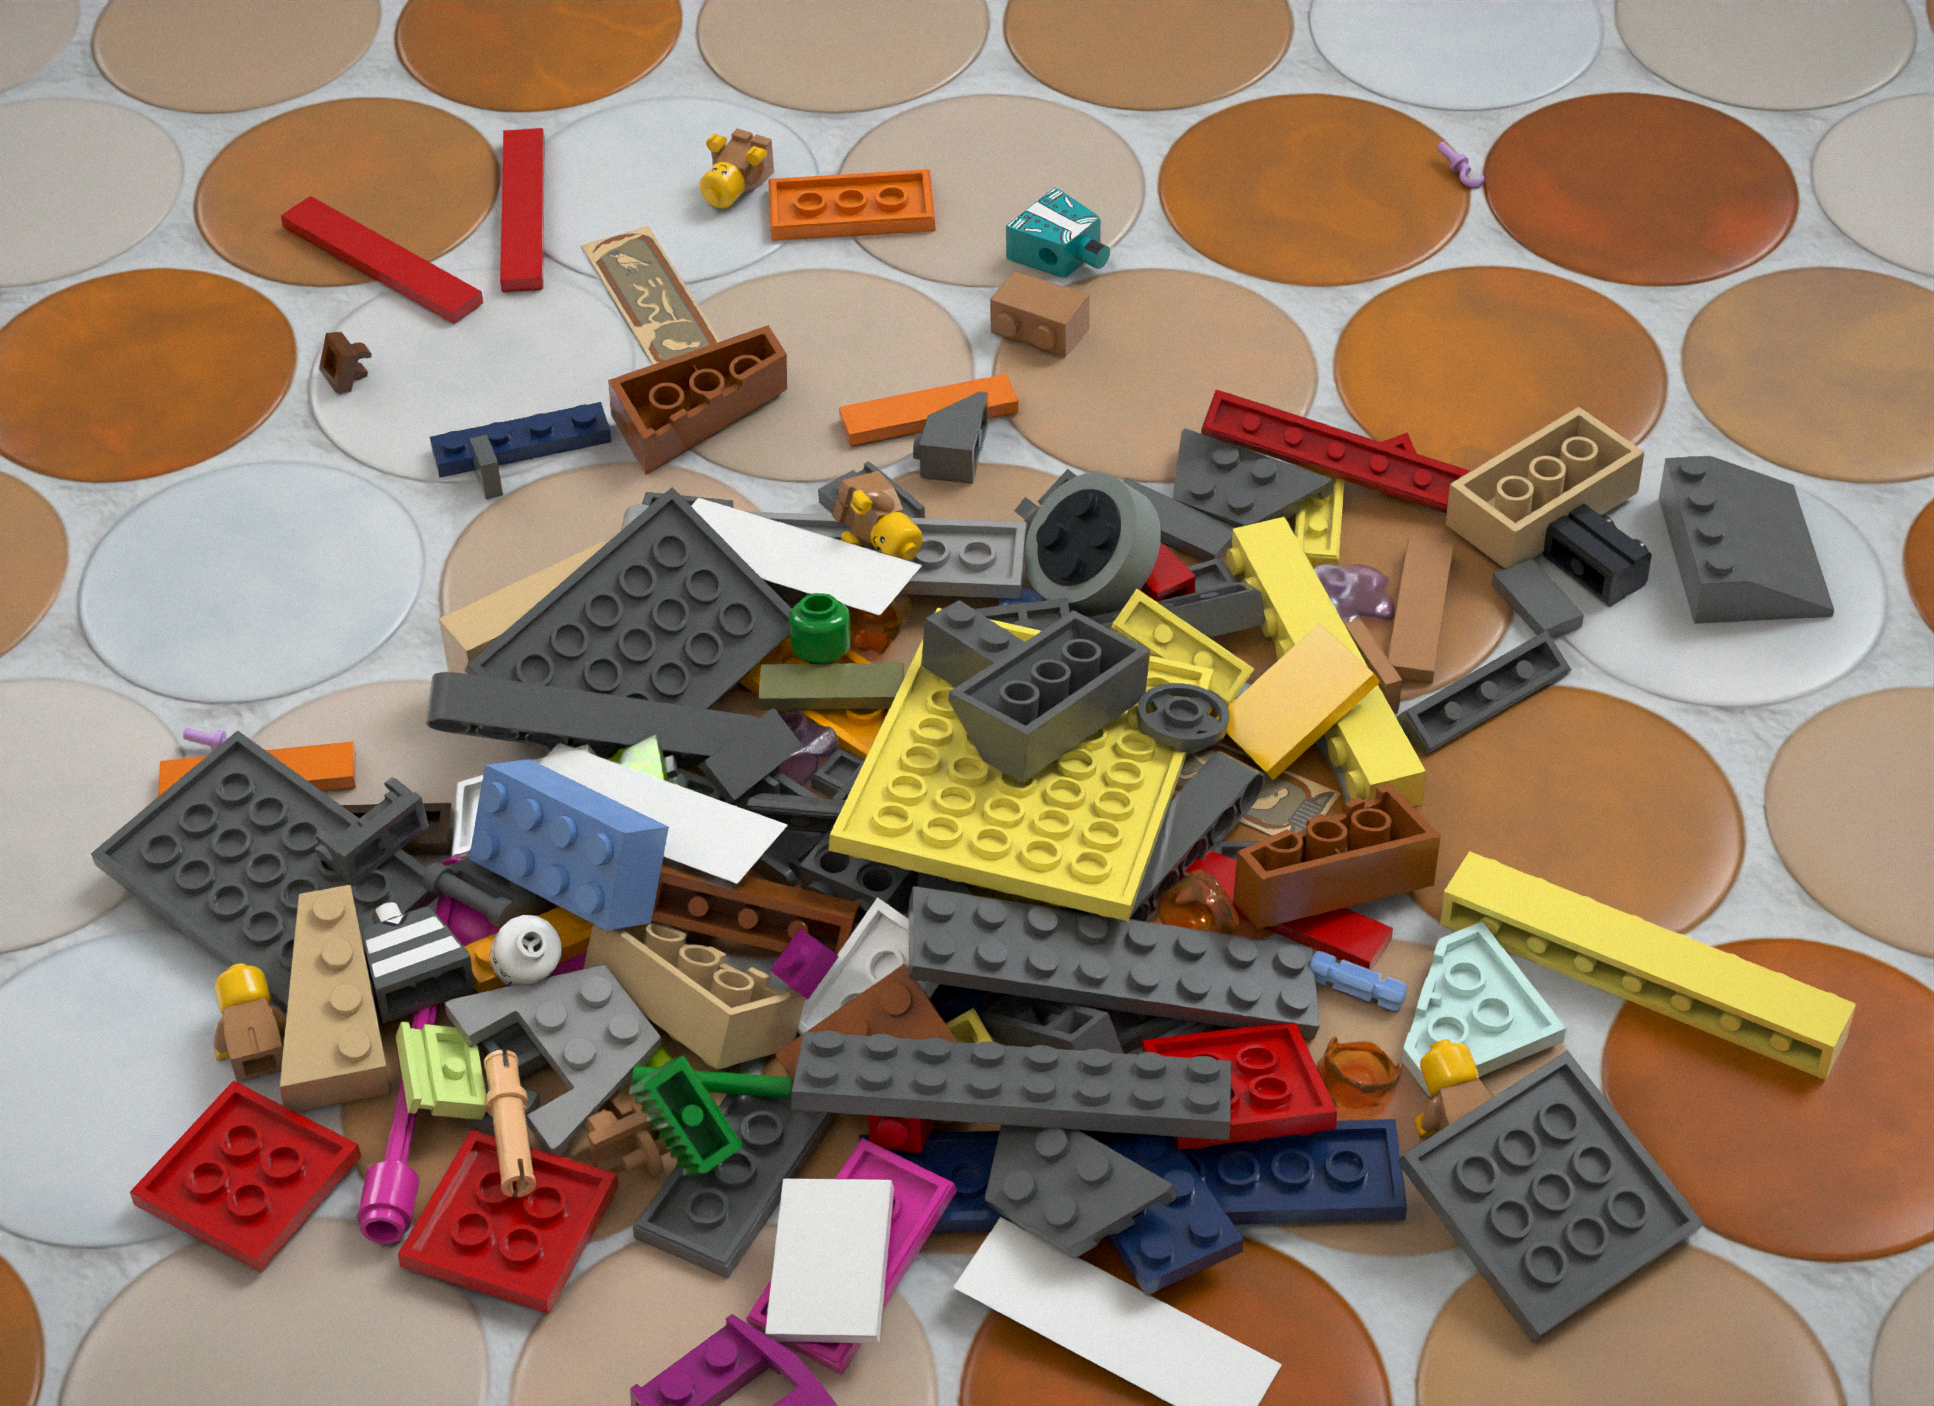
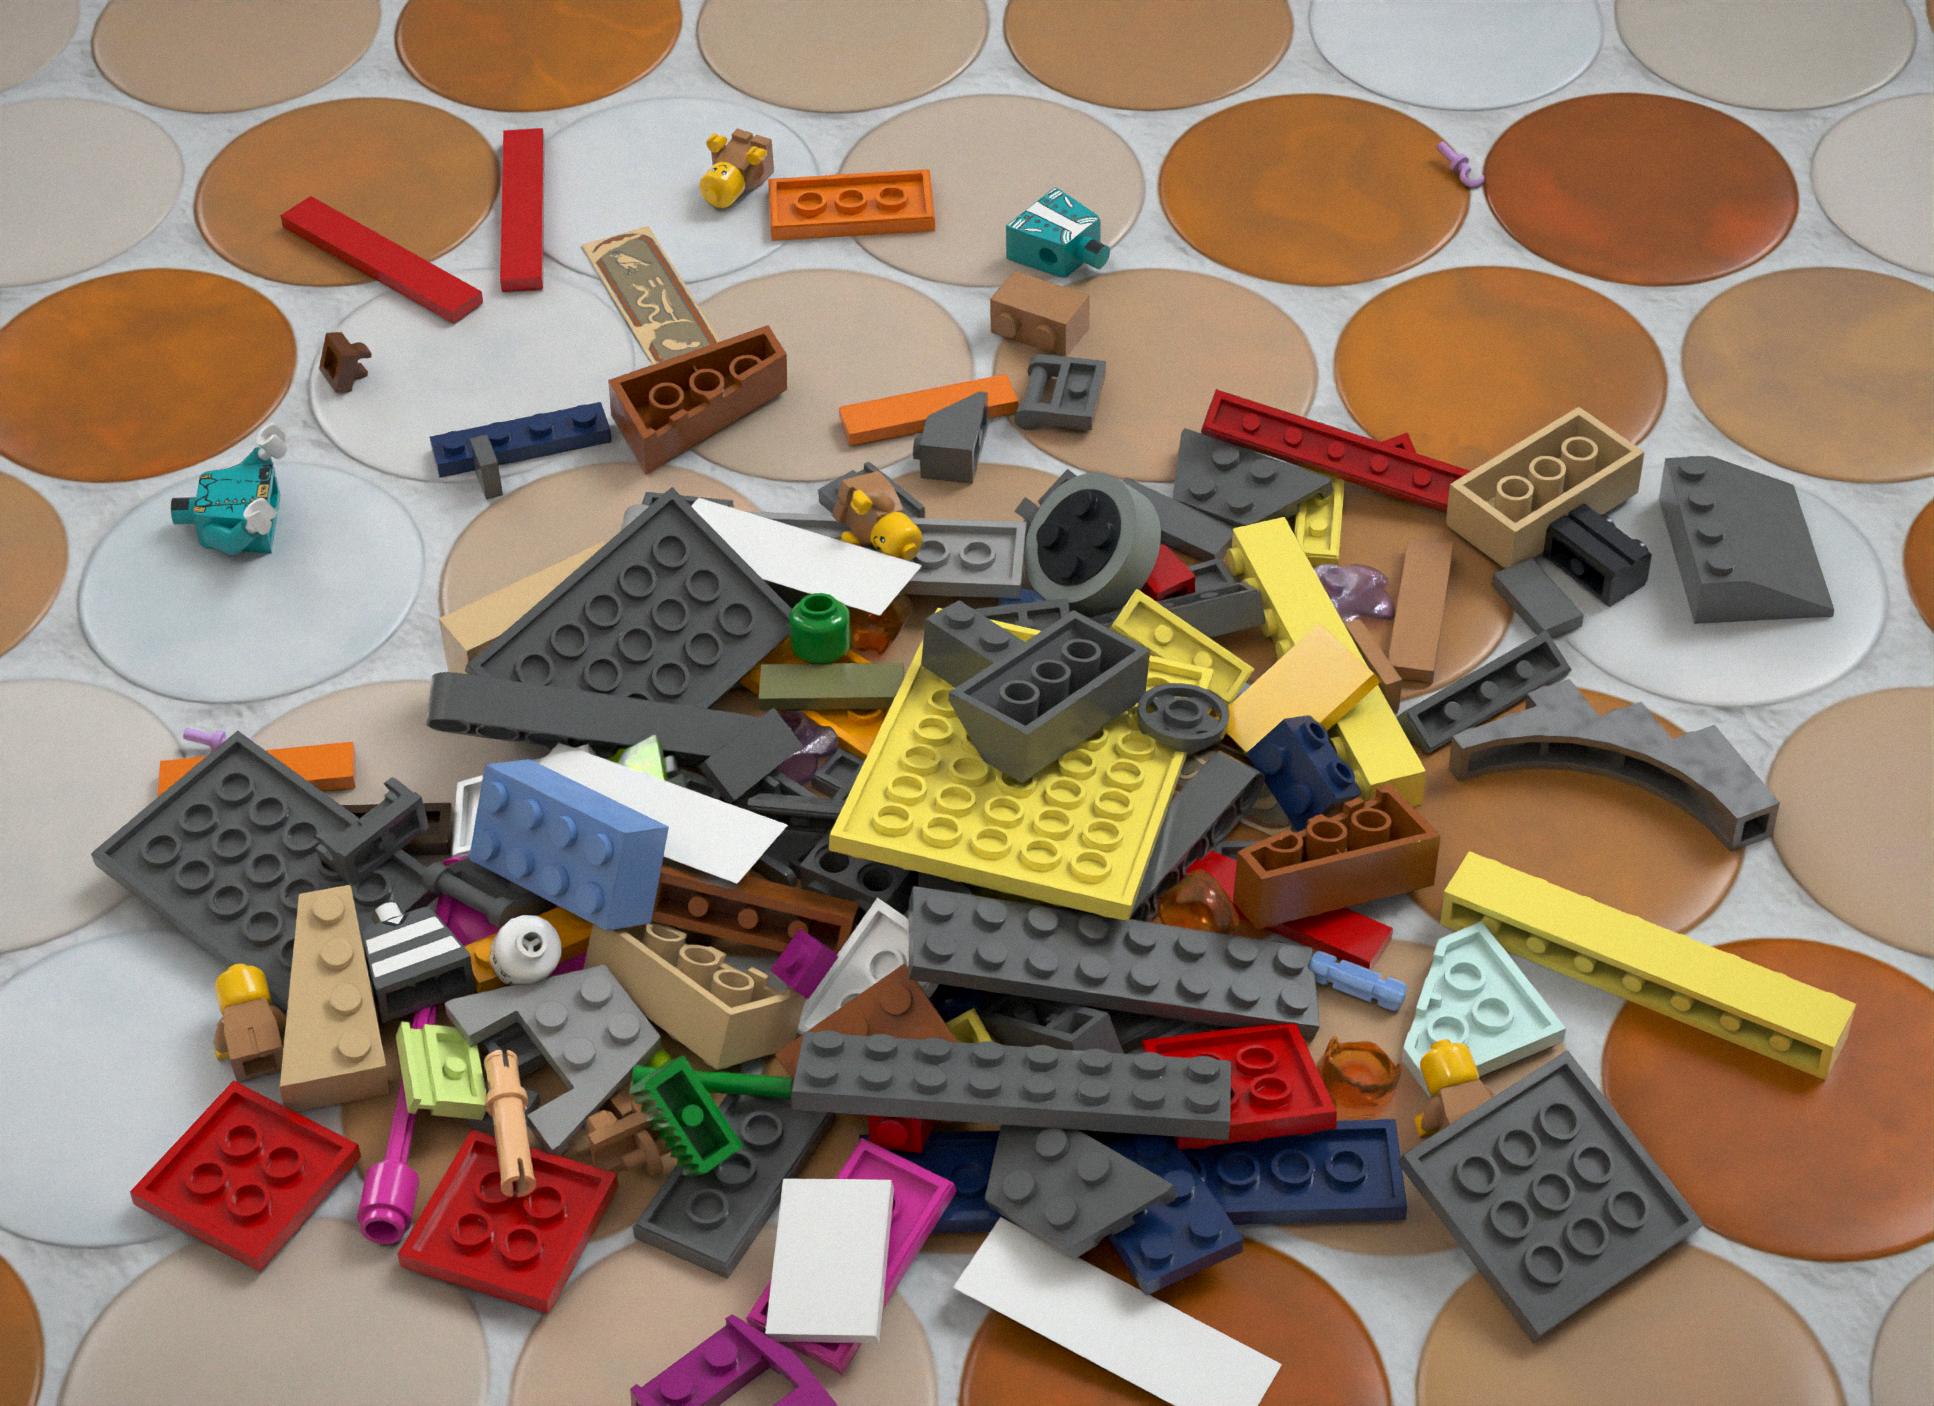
(237, 504): none -> teal torso
(1074, 396): none -> dark grey plate
(1303, 770): none -> dark blue bracket
(1629, 745): none -> flat silver arch

